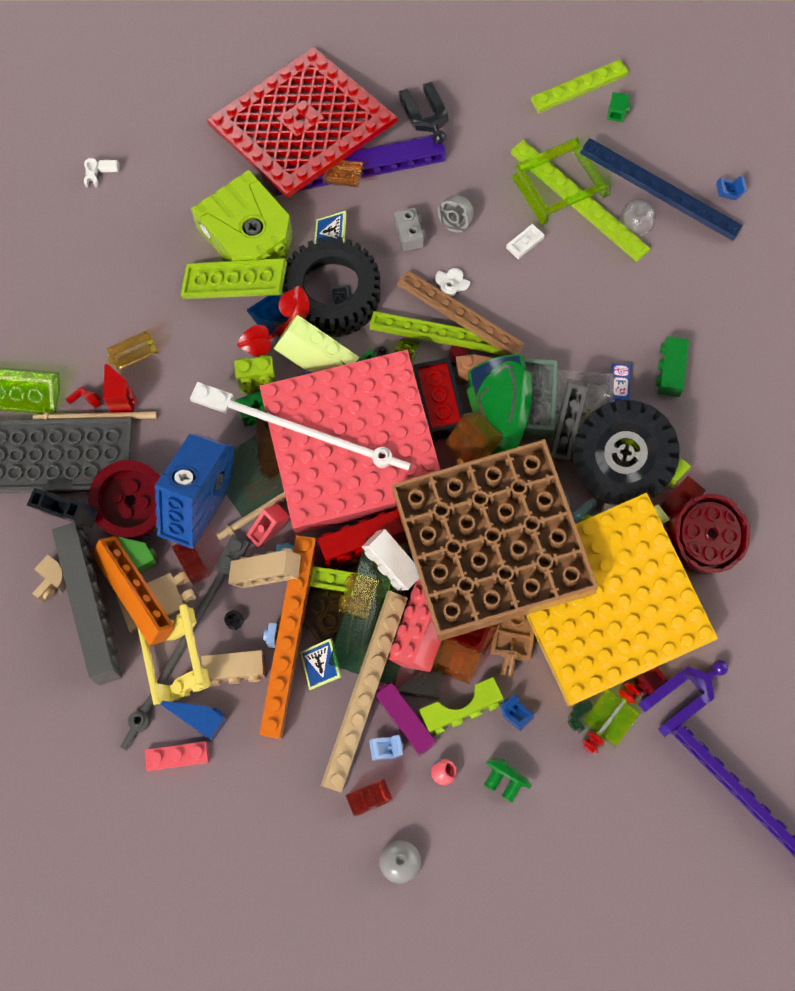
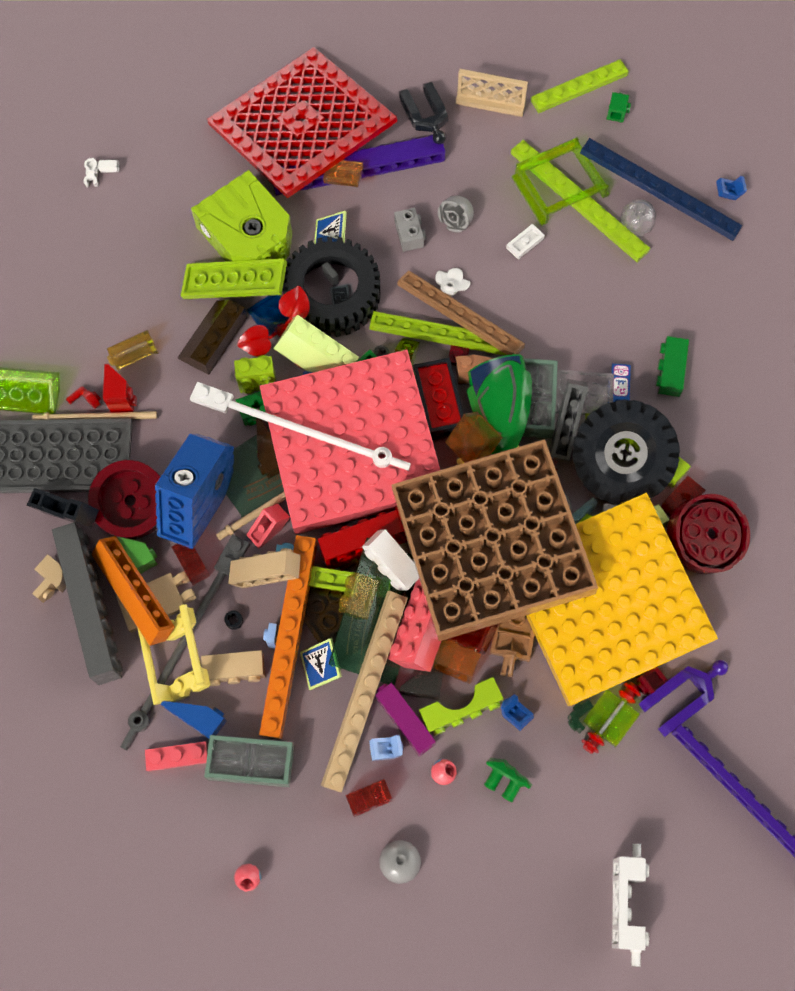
(213, 335): none -> dark brown slope
(247, 877): none -> coral piece
(249, 761): none -> clear brick
(330, 274): none -> dark grey tile
(489, 99): none -> tan fence
(627, 870): none -> white brick

